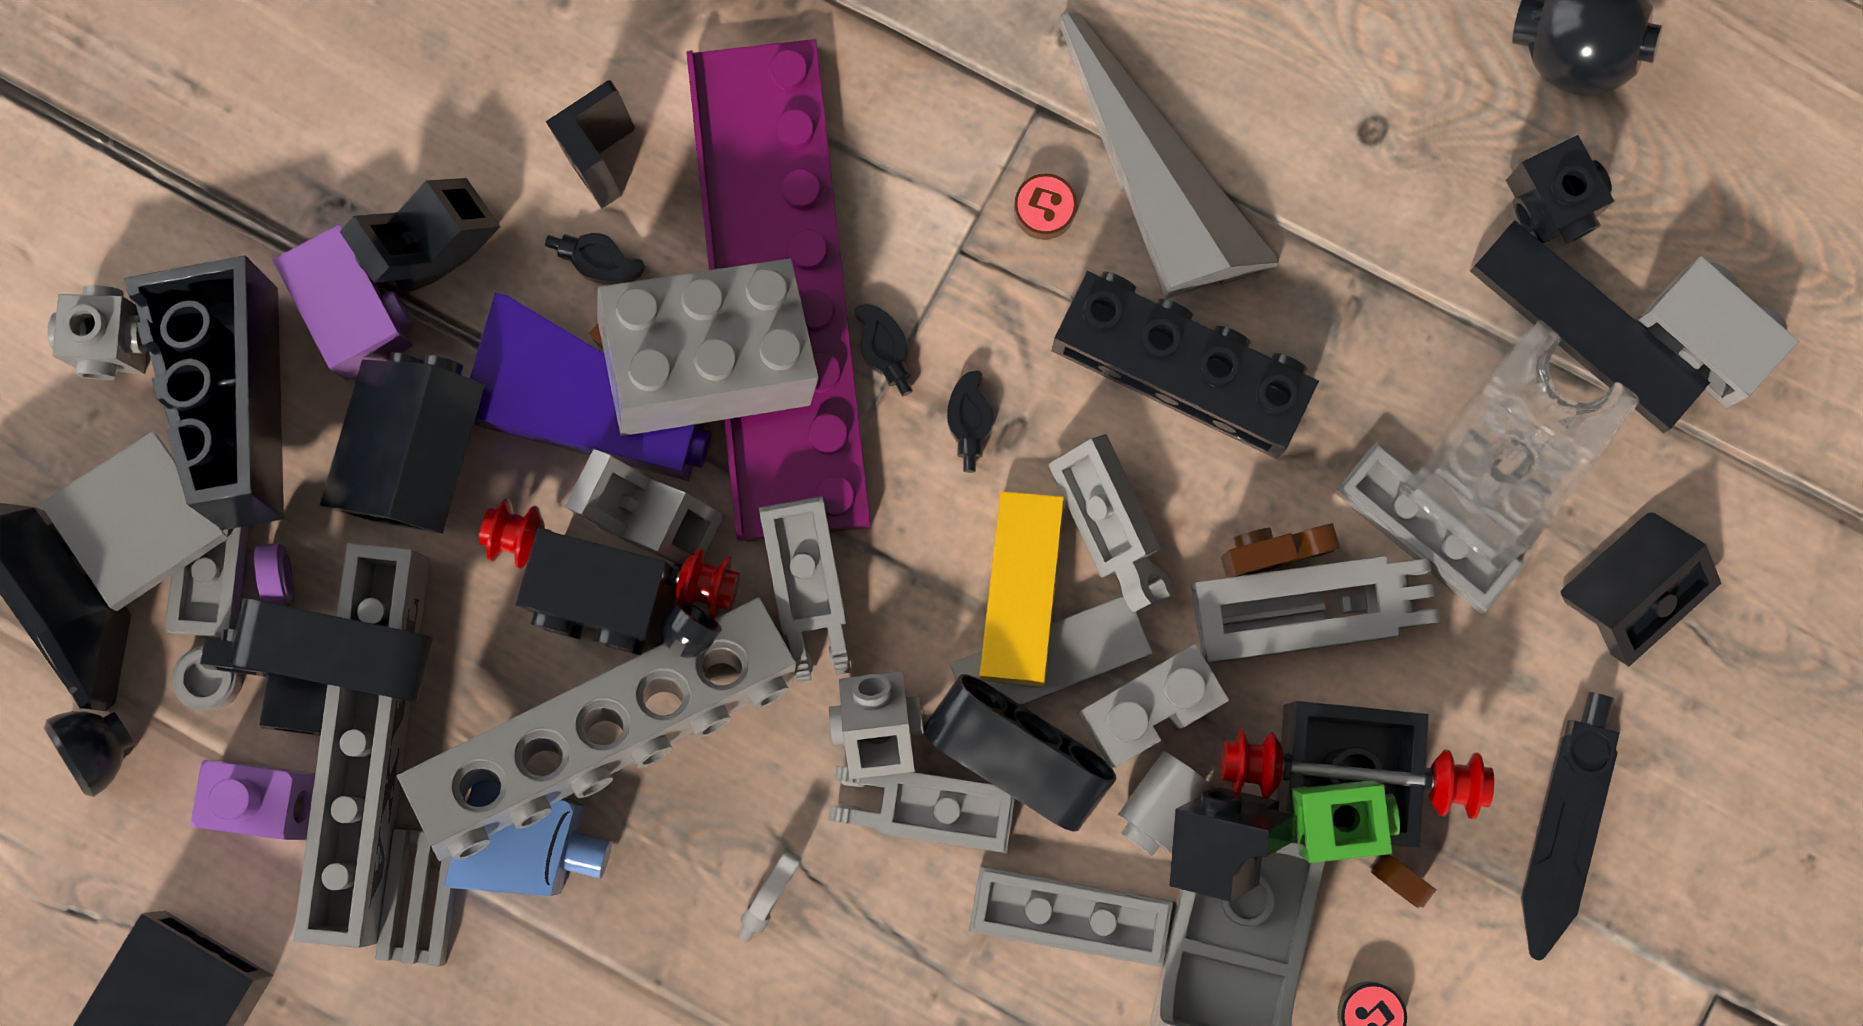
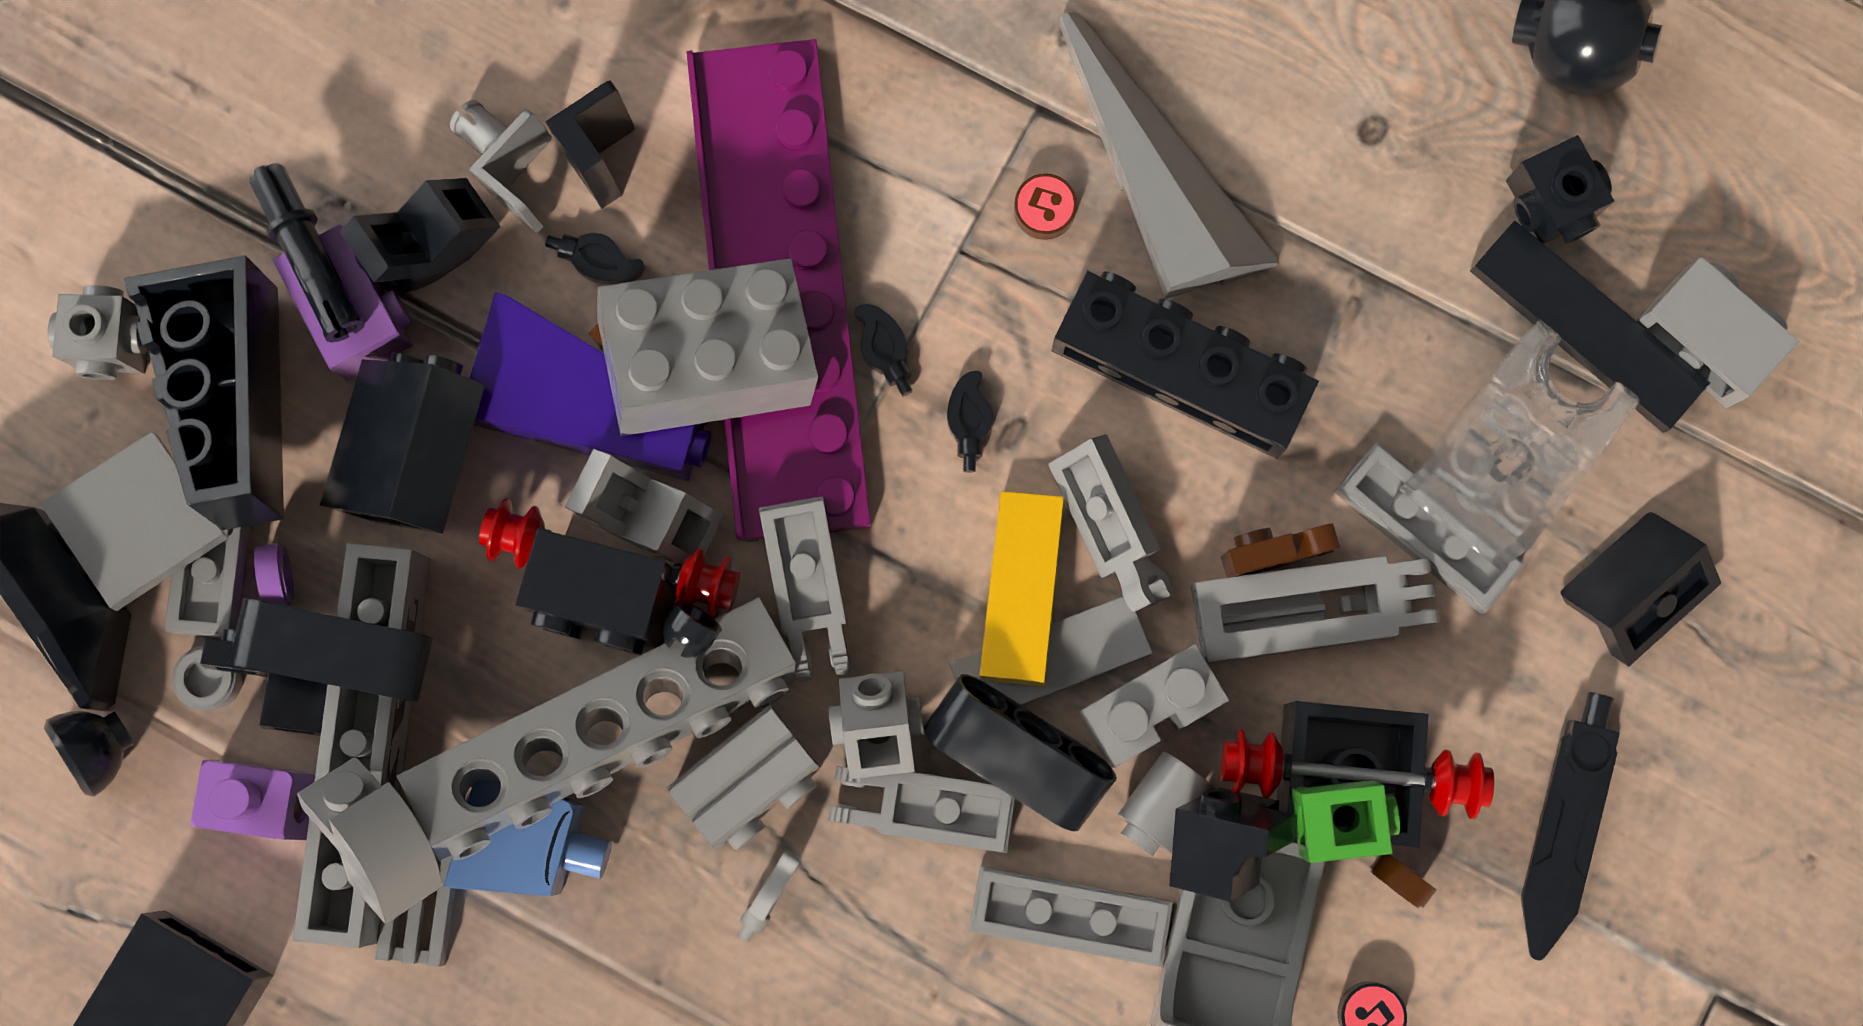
(296, 233): none -> black axle
(376, 838): none -> light grey brick
(503, 152): none -> light grey bracket
(744, 780): none -> light grey brick

